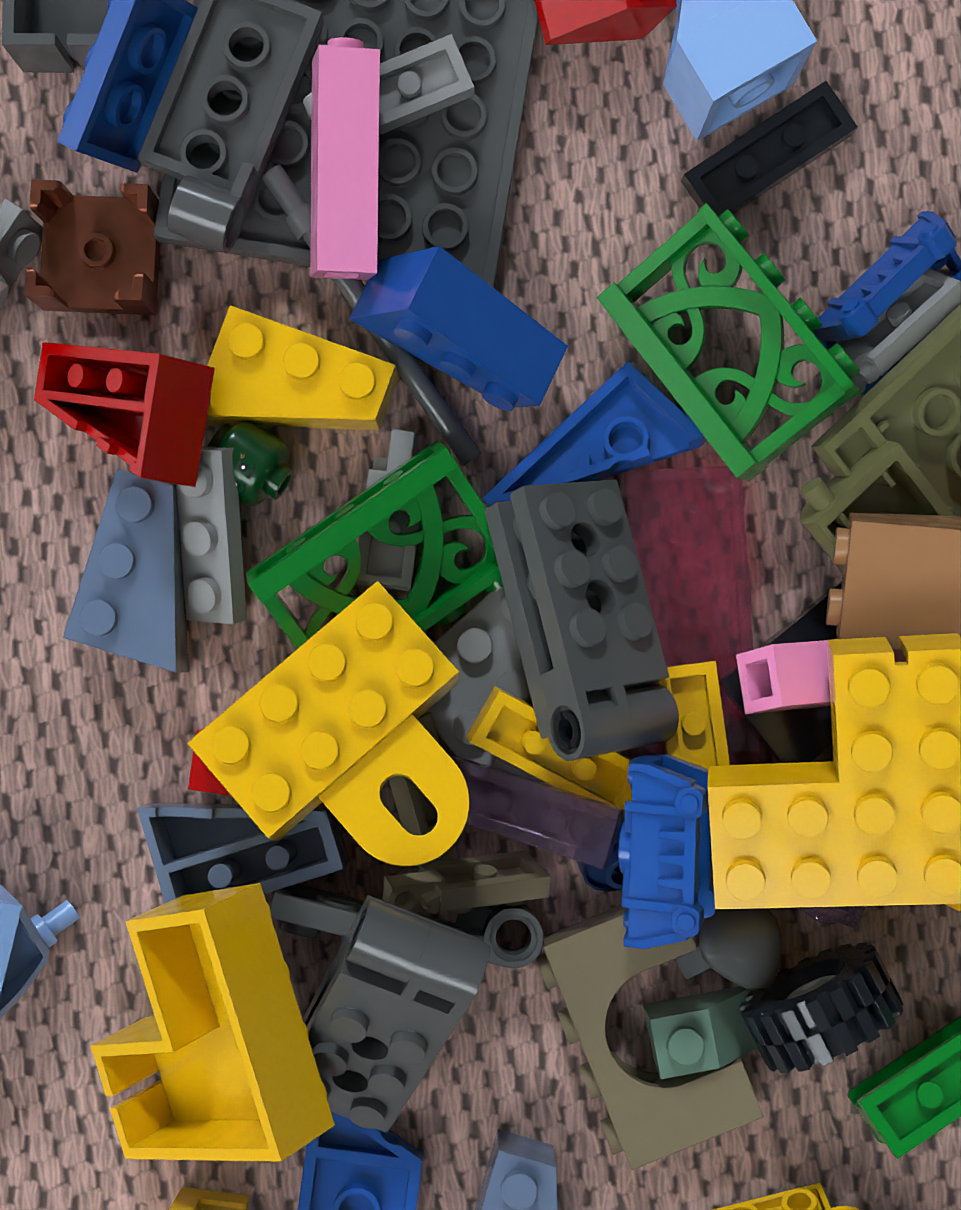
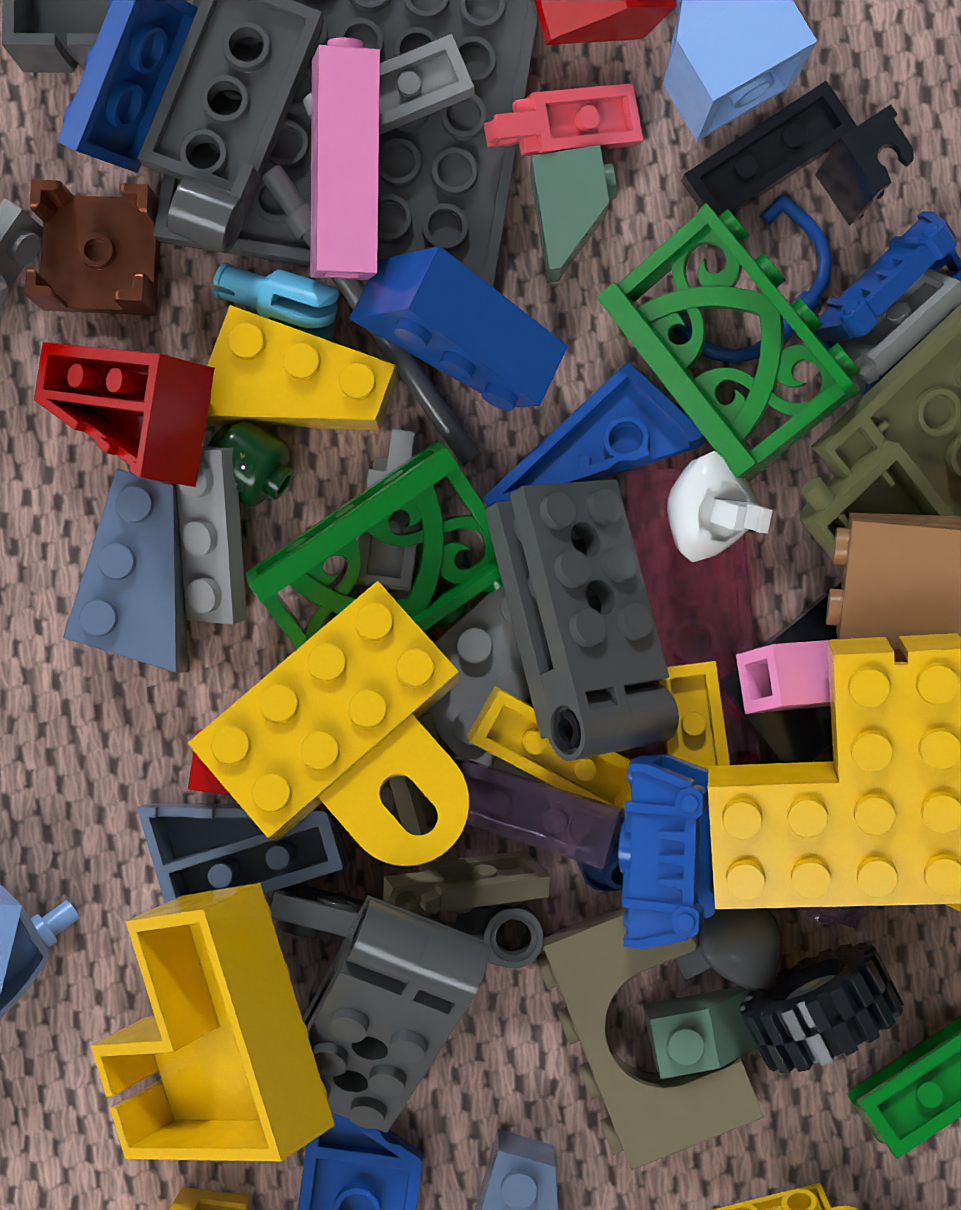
(281, 298): none -> medium azure arm
(569, 120): none -> coral hinge
(570, 202): none -> sand green slope
(712, 508): none -> white piece
(811, 298): none -> blue piece
(852, 168): none -> black hinge

